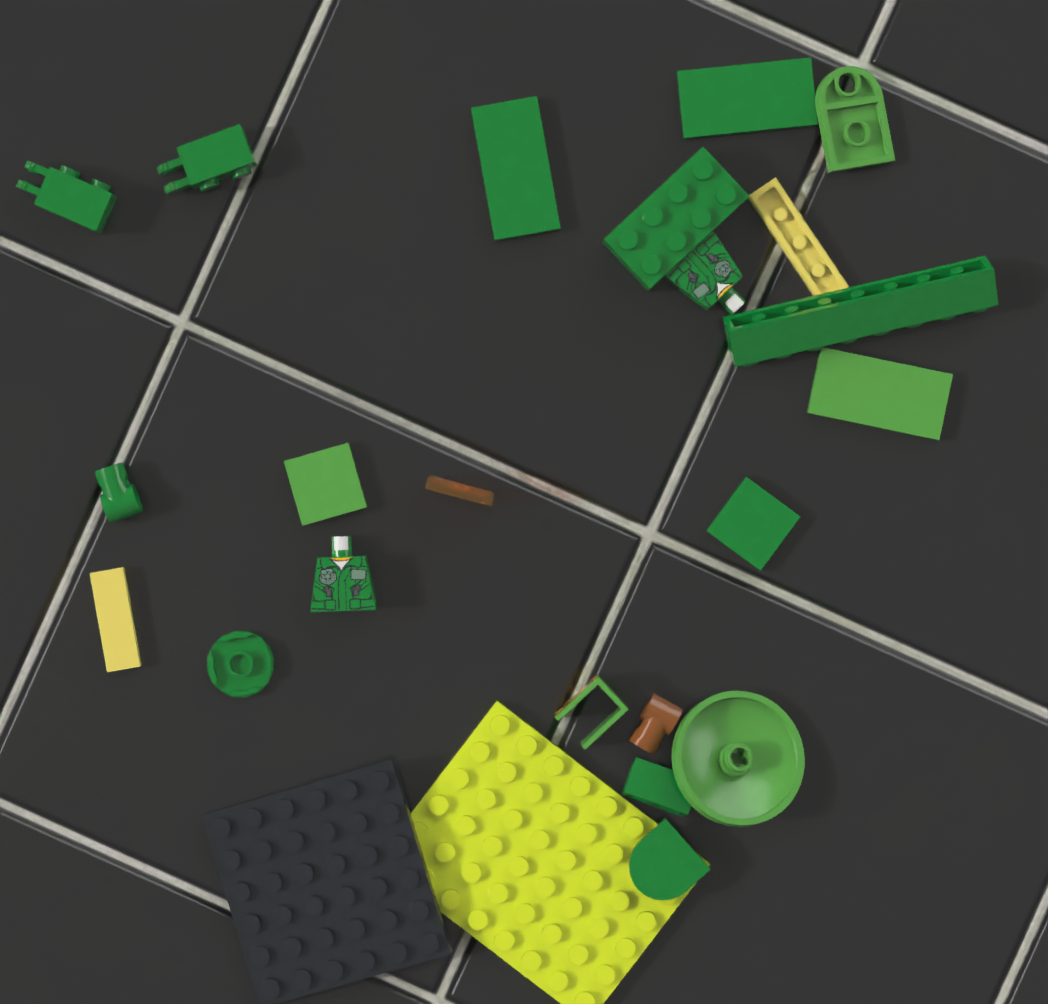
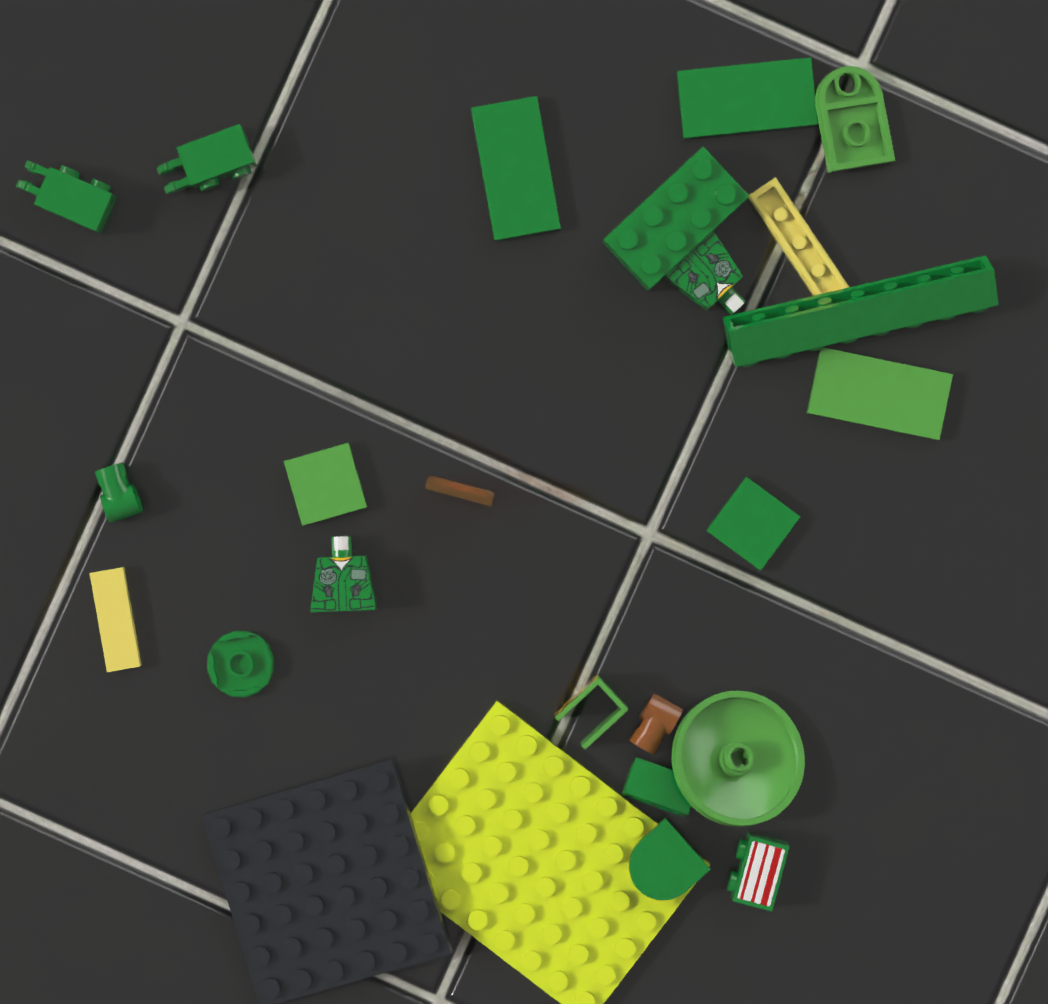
(758, 871): none -> brick

